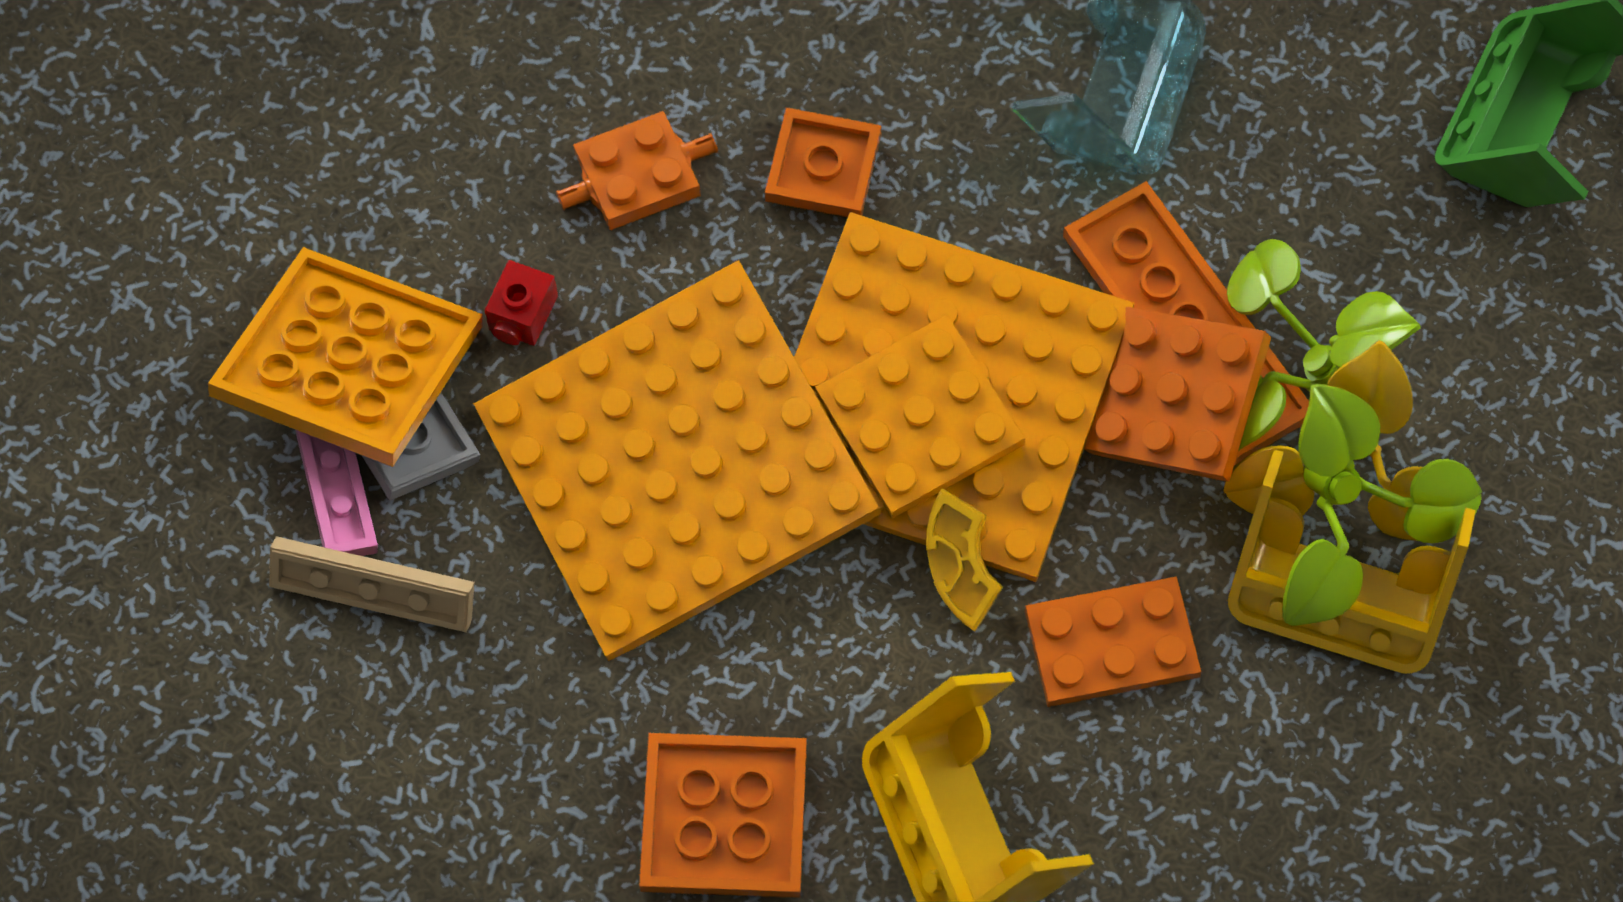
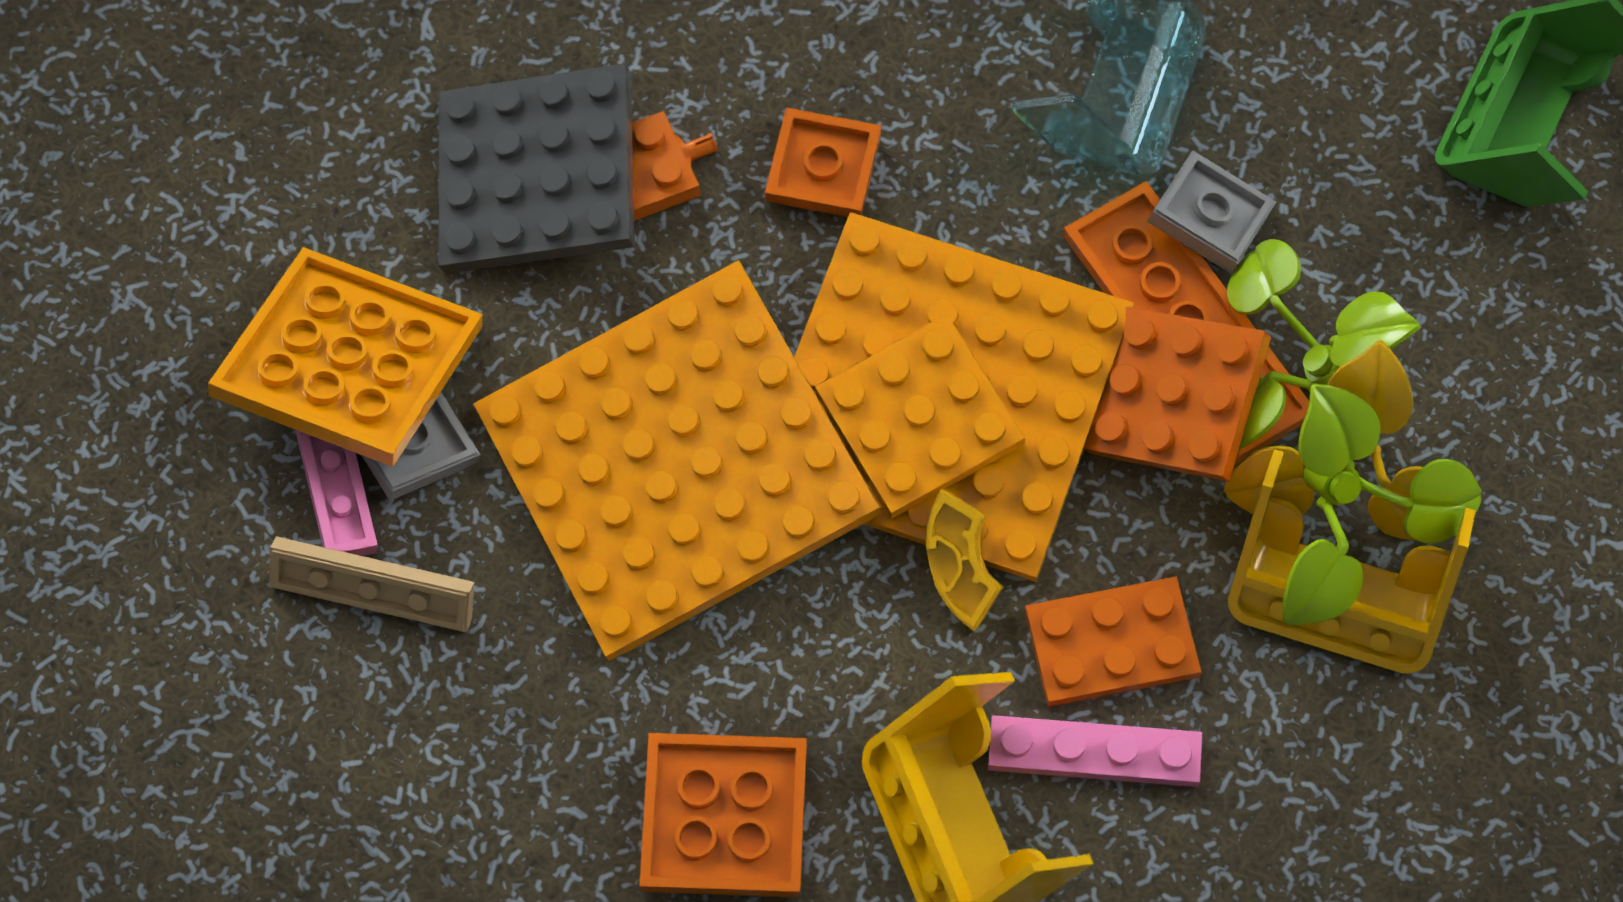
(520, 304): red brick -> none
(536, 169): none -> dark grey plate
(1095, 751): none -> bright pink plate
(1211, 211): none -> light grey plate

